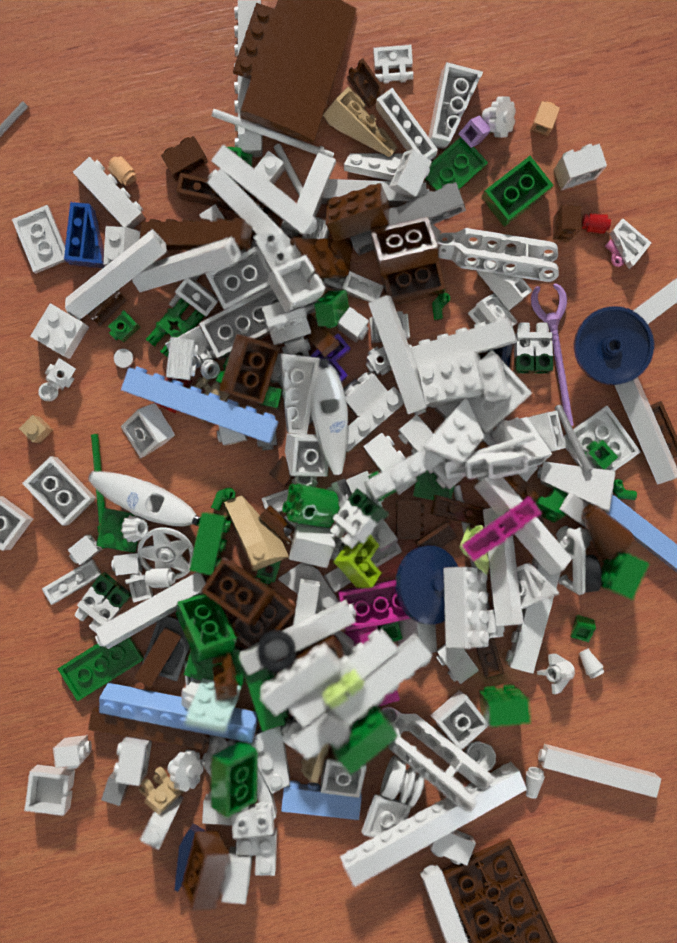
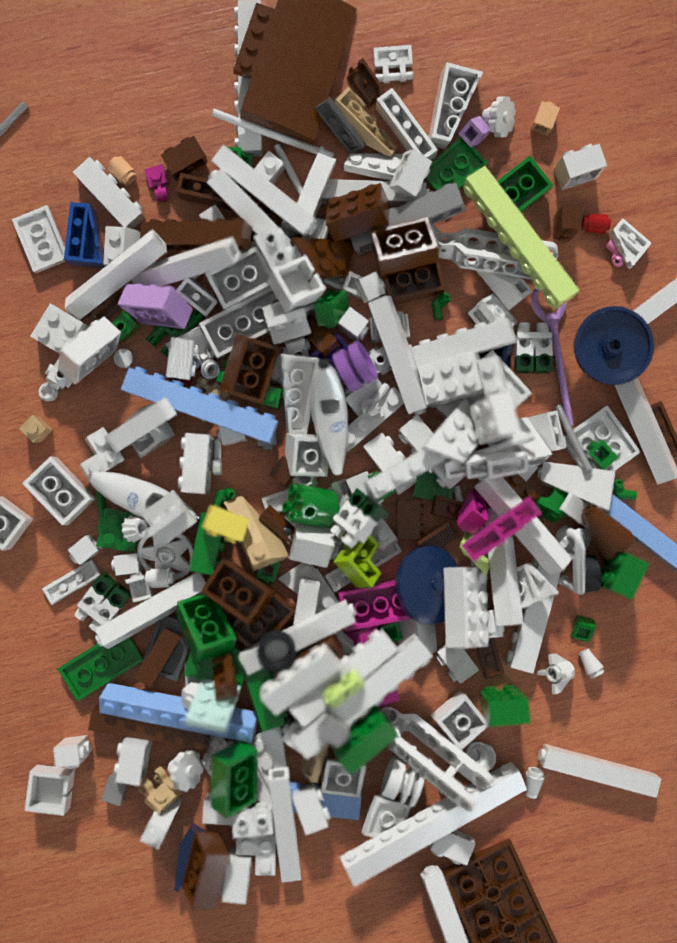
(88, 350): none -> white brick
(104, 456): none -> white brick
(140, 425): none -> white beam
(155, 305): none -> lavender brick
(156, 179): none -> dark pink plate
(168, 517): none -> white bracket
(196, 463): none -> white brick
(217, 463): none -> white bar
(225, 523): none -> light yellow brick
(284, 824): none -> white brick
(310, 808): none -> white brick
(340, 126): none -> dark grey tile
(355, 366): none -> medium lavender wheel
(371, 287): none -> white brick
(373, 404): none -> white bar
(473, 513): none -> dark pink slope
(494, 418): none -> white brick
(520, 238): none -> yellowish green brick

